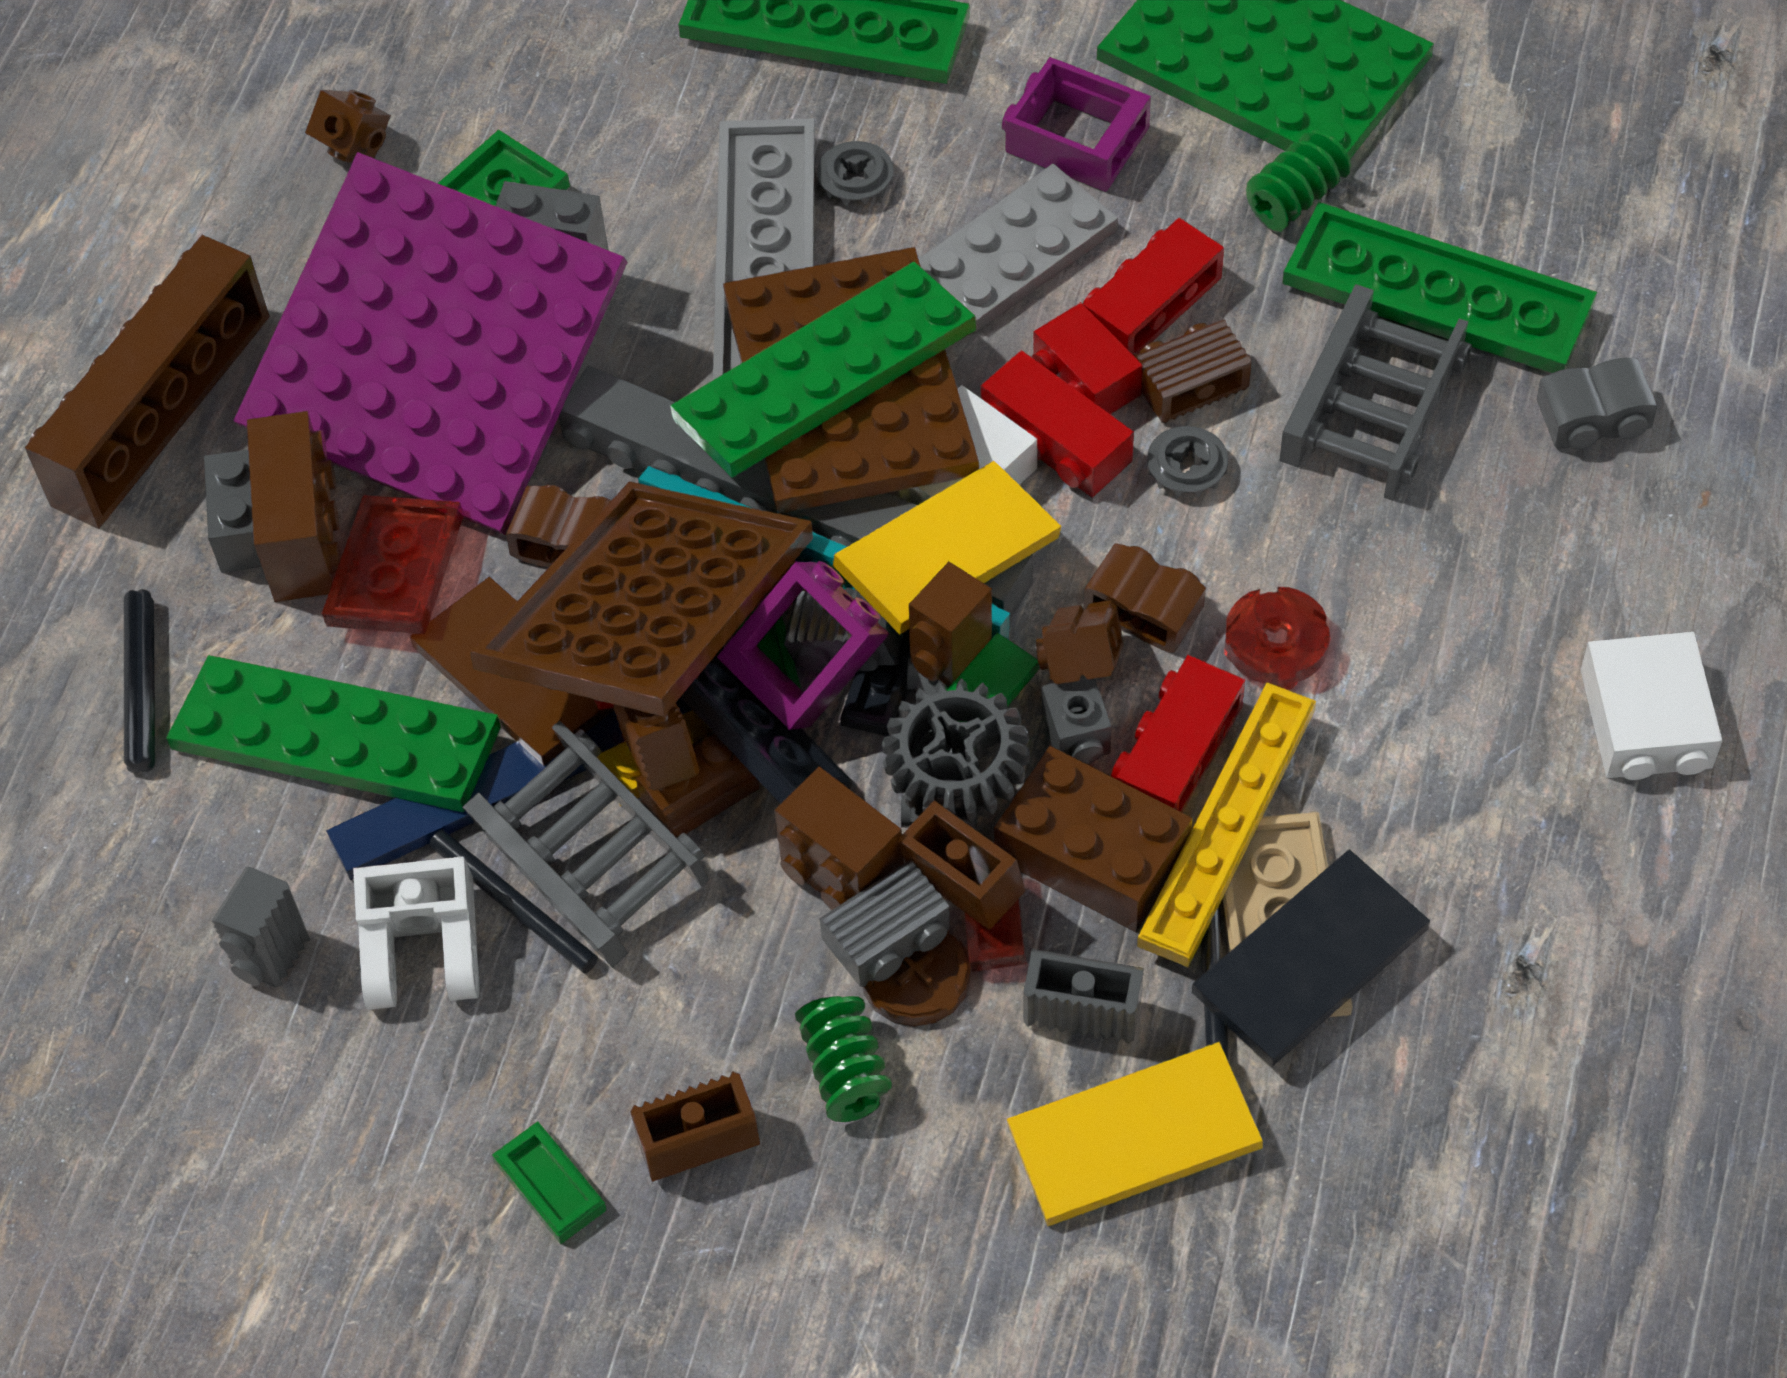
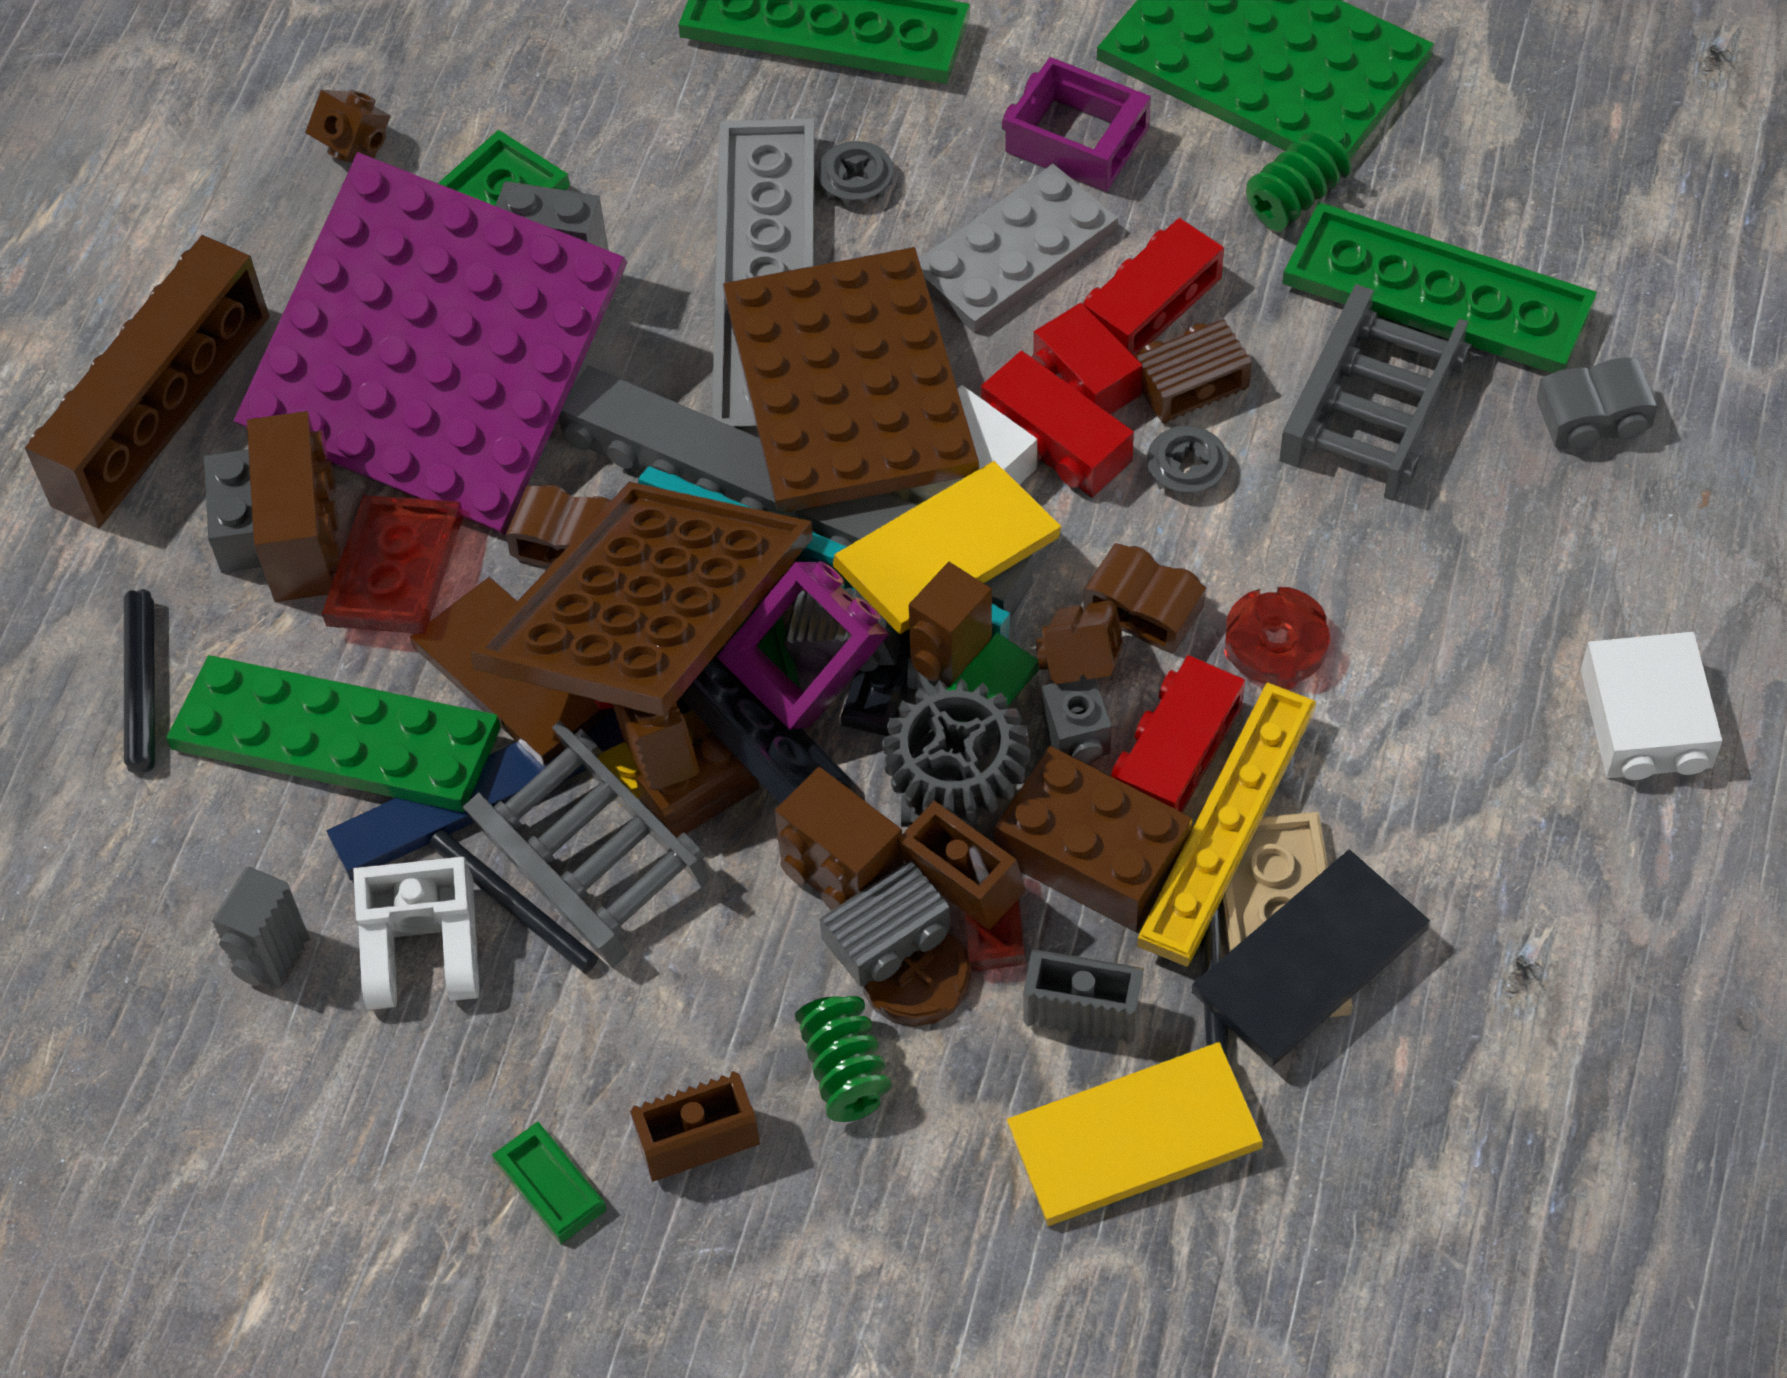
(822, 368): green plate -> none

